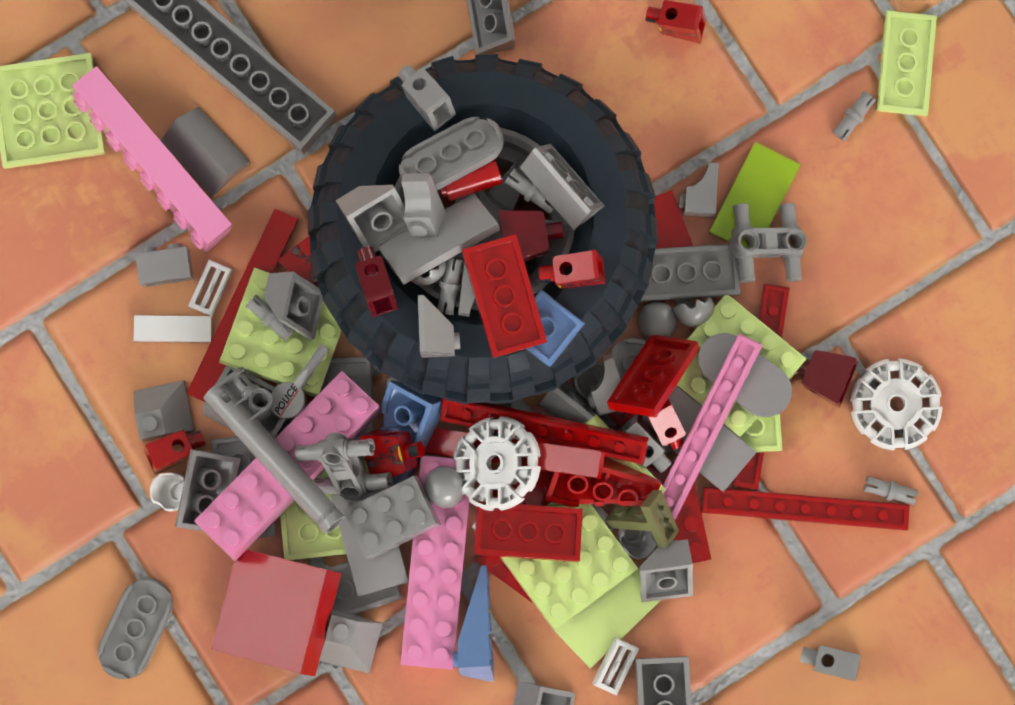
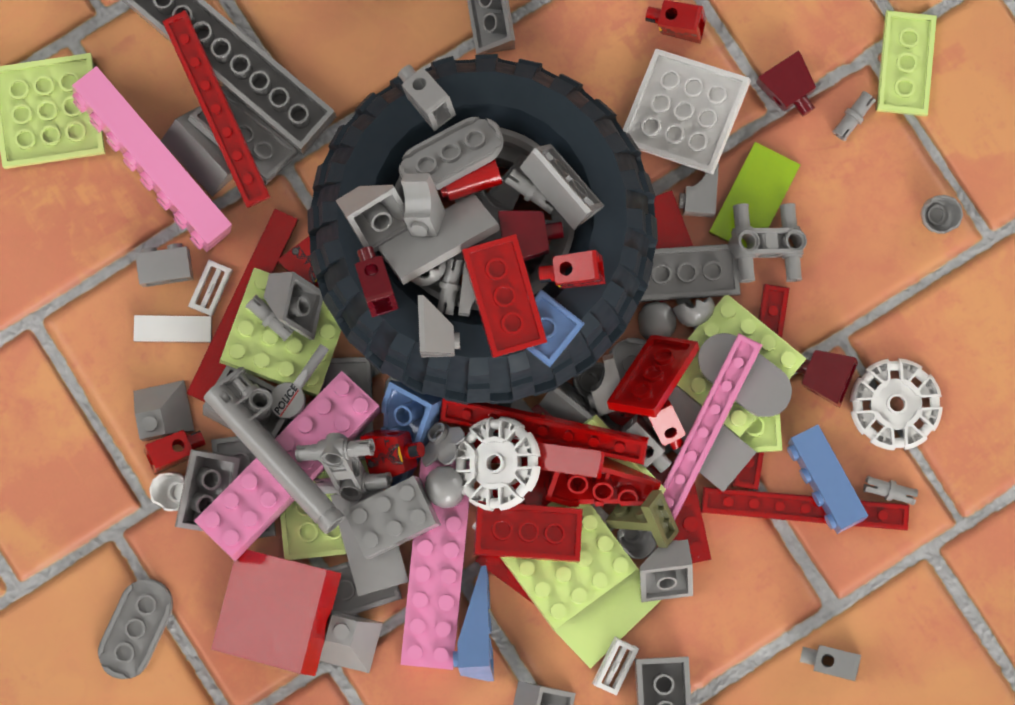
(216, 109): none -> red tile
(266, 145): none -> light grey tile
(442, 444): none -> light grey plate
(685, 110): none -> white plate
(789, 84): none -> dark red torso
(827, 479): none -> medium blue brick
(941, 214): none -> light grey hair

